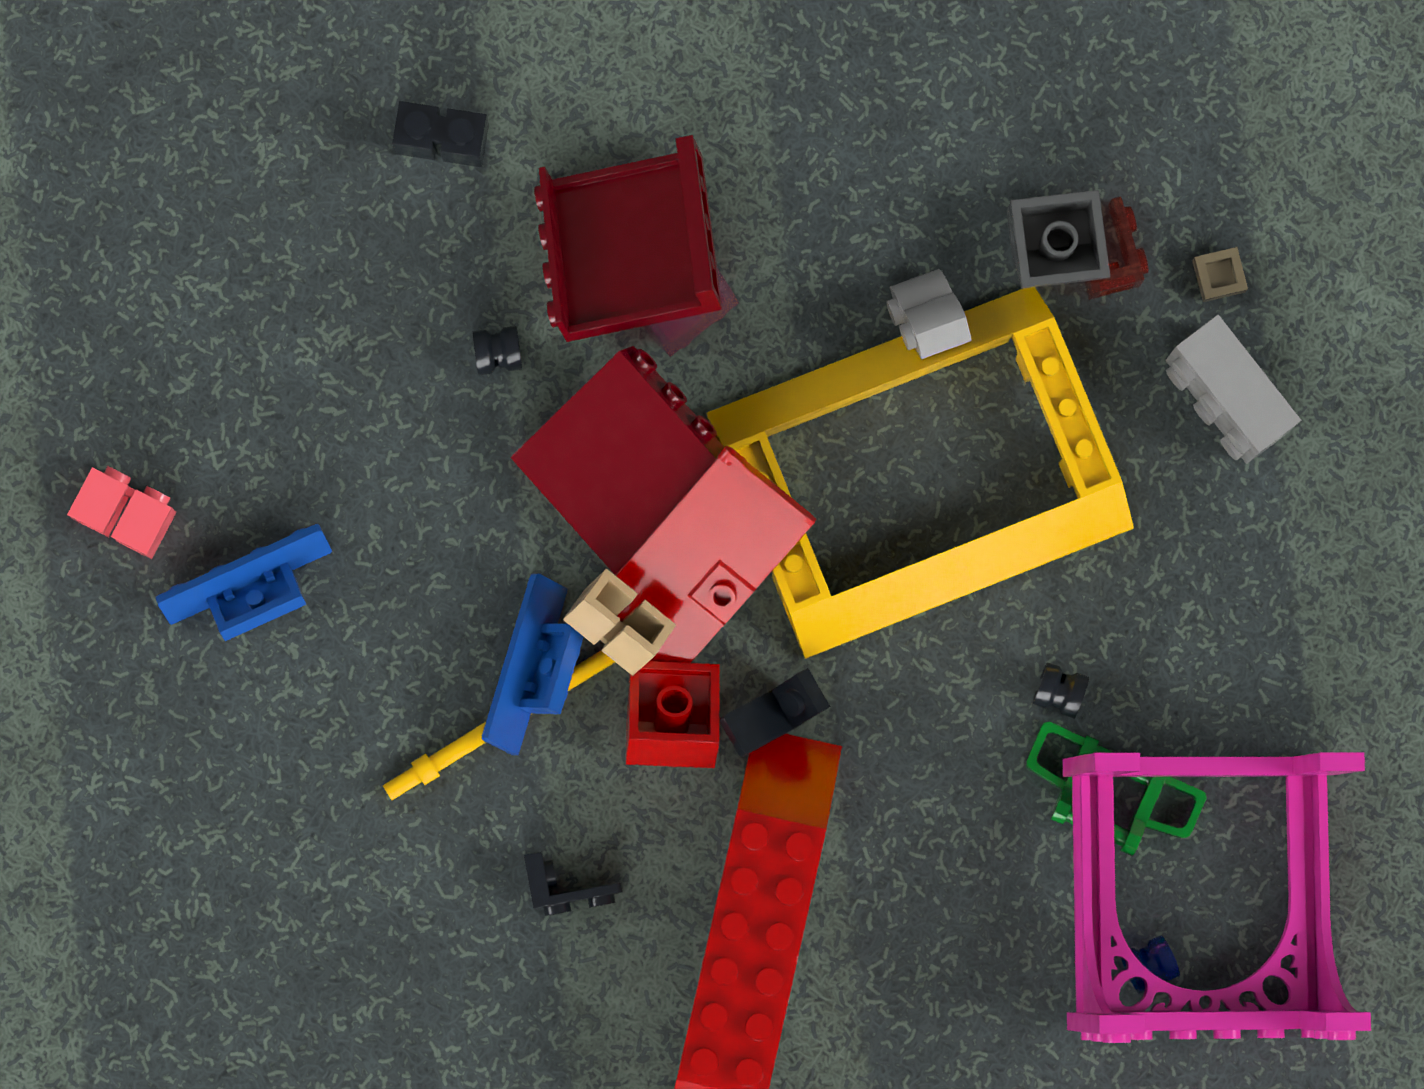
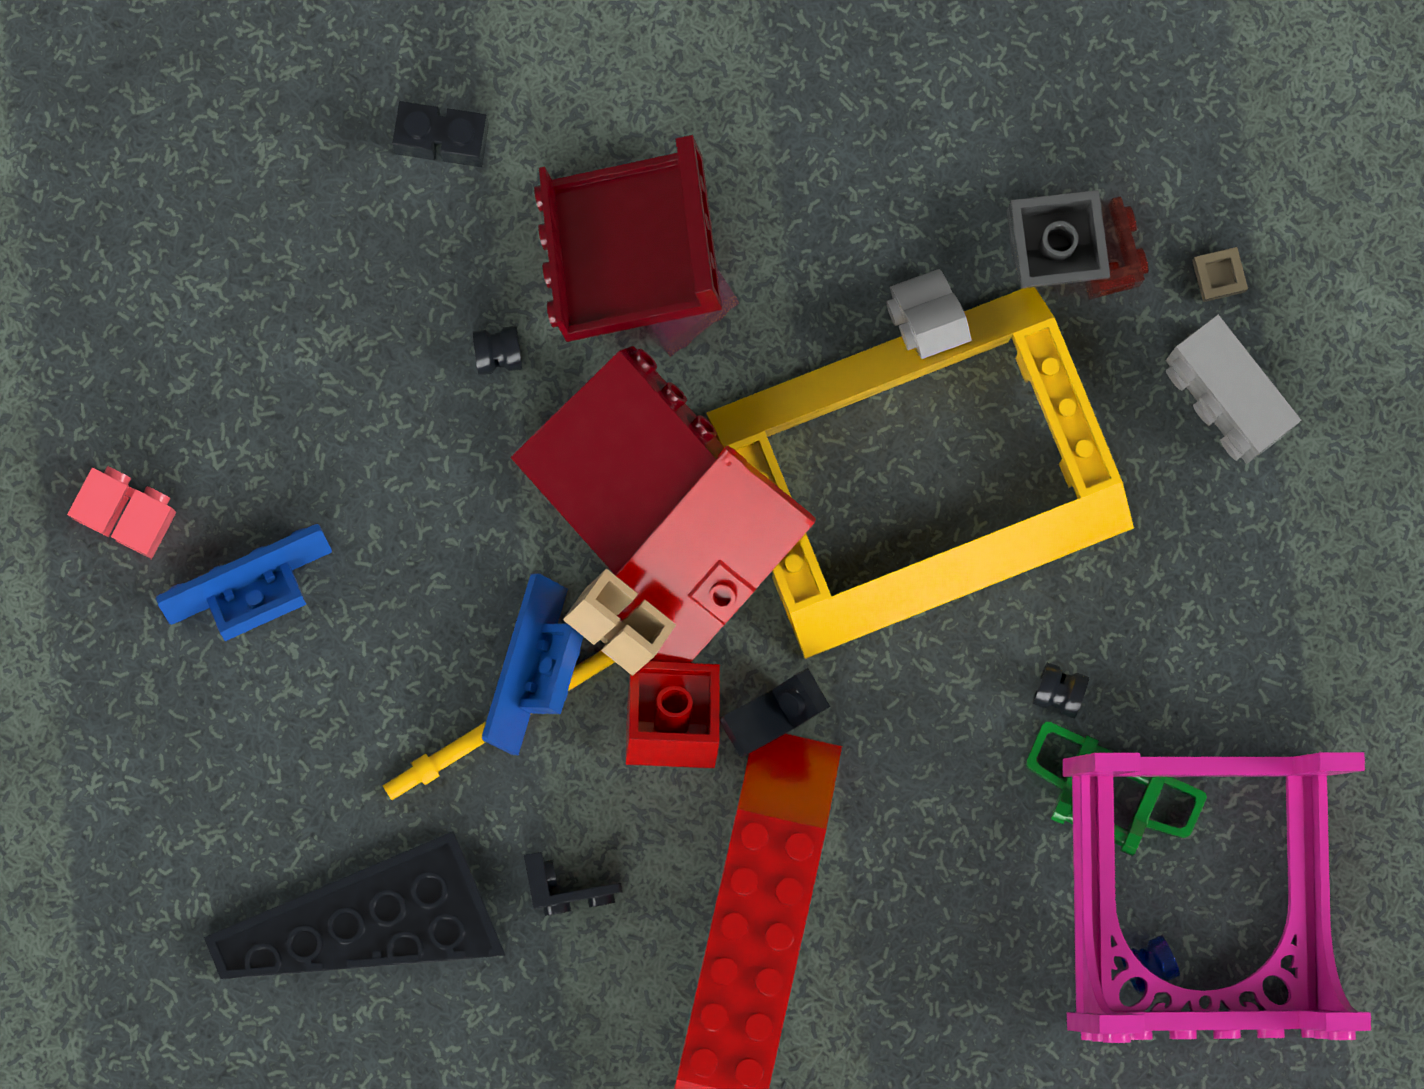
(388, 914): none -> black wing

